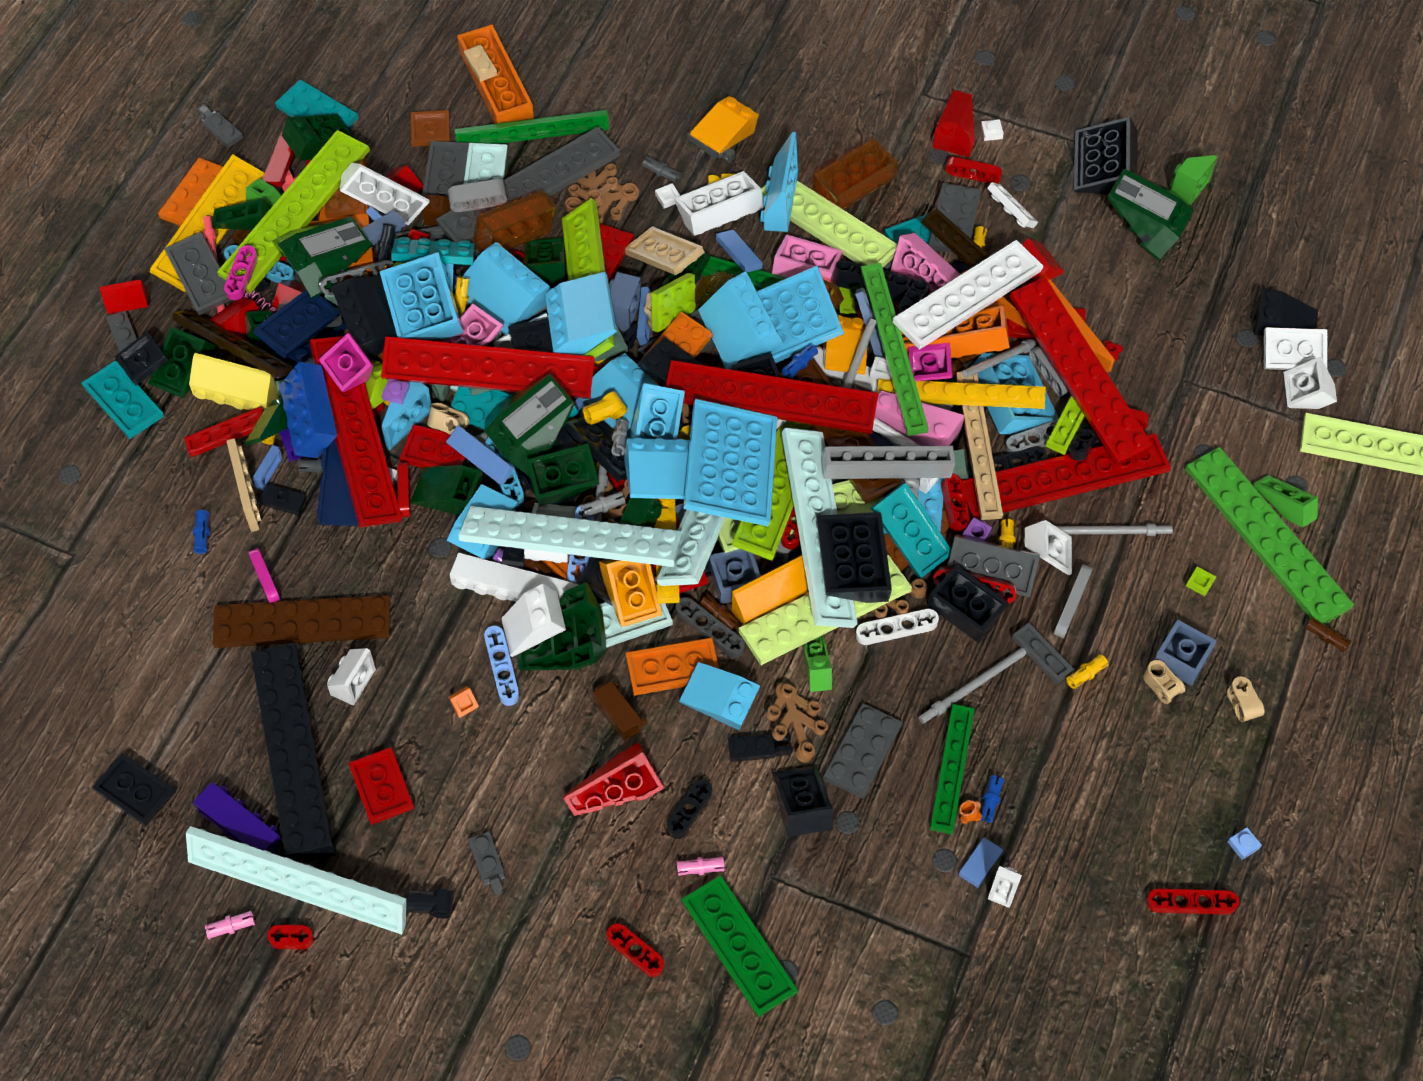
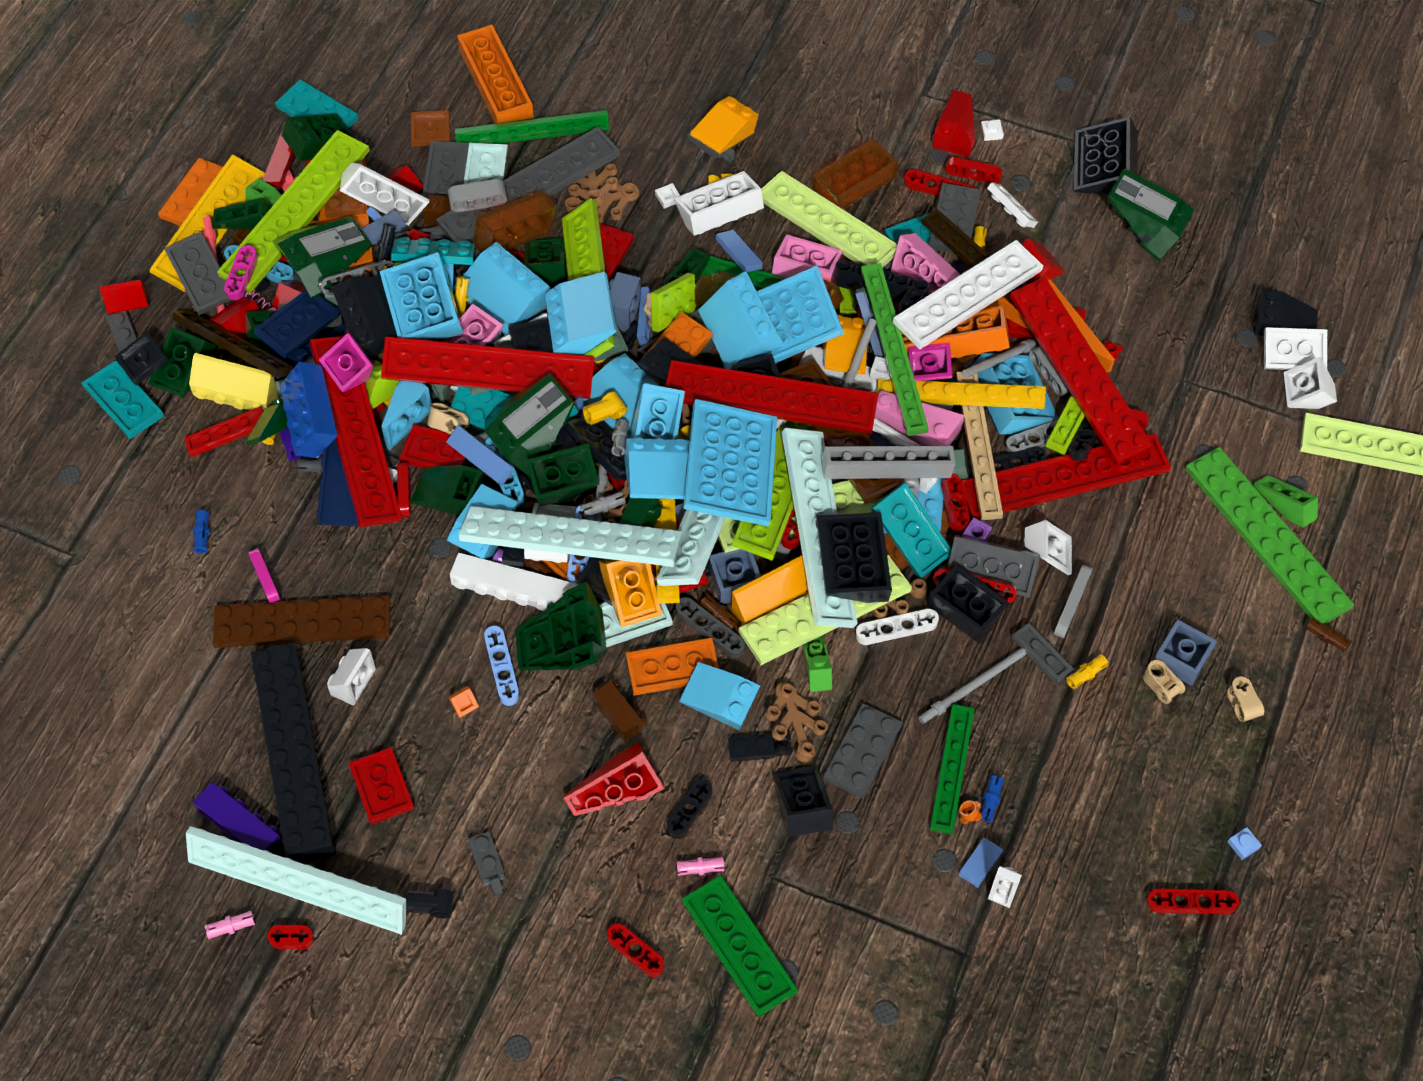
(134, 789): black plate -> none
(219, 127): dark grey hinge -> none
(244, 484): tan plate -> none
(267, 468): medium blue tile -> none
(282, 499): black plate -> none
(395, 391): medium lavender plate -> none
(480, 63): tan plate -> none
(533, 619): white slope -> none
(661, 169): dark grey pin -> none
(664, 250): tan plate -> none
(781, 187): medium azure slope -> none
(799, 361): blue pin -> none
(926, 177): none -> red beam
(1007, 534): yellow pin -> none
(1149, 529): light grey bar -> none
(1193, 176): bright green slope -> none
(1201, 581): lime plate -> none

